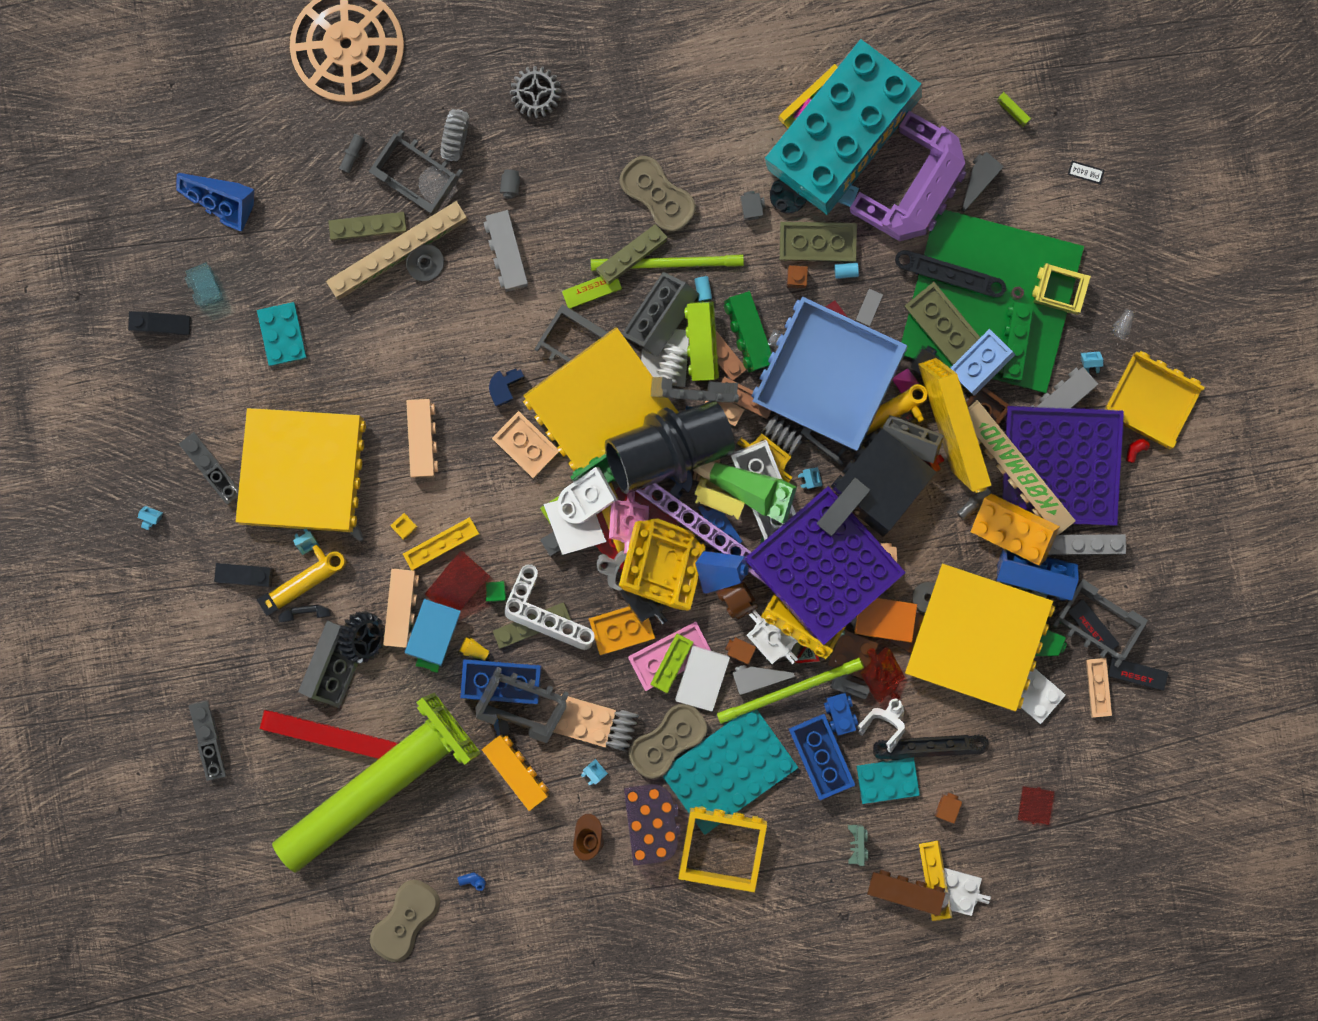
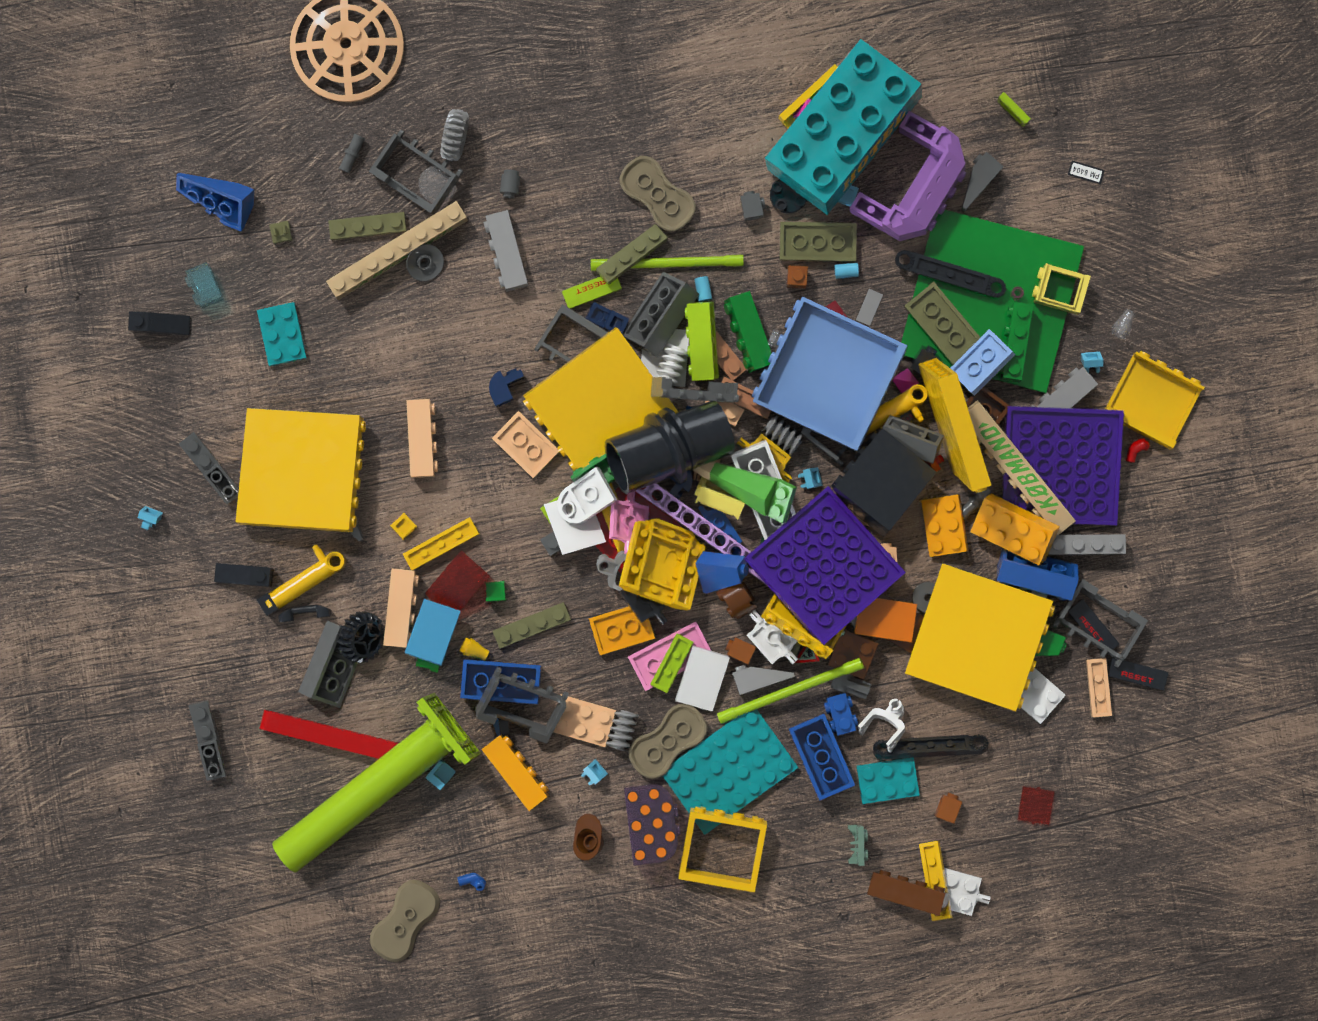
(281, 232): none -> olive tile
(305, 542): medium azure tile -> none
(440, 774): none -> medium azure panel
(542, 615): white beam -> none
(544, 91): light grey gear -> none
(606, 318): none -> dark blue slope
(843, 506): dark grey slope -> none
(883, 674): clear red plate -> none
(944, 525): none -> light orange plate

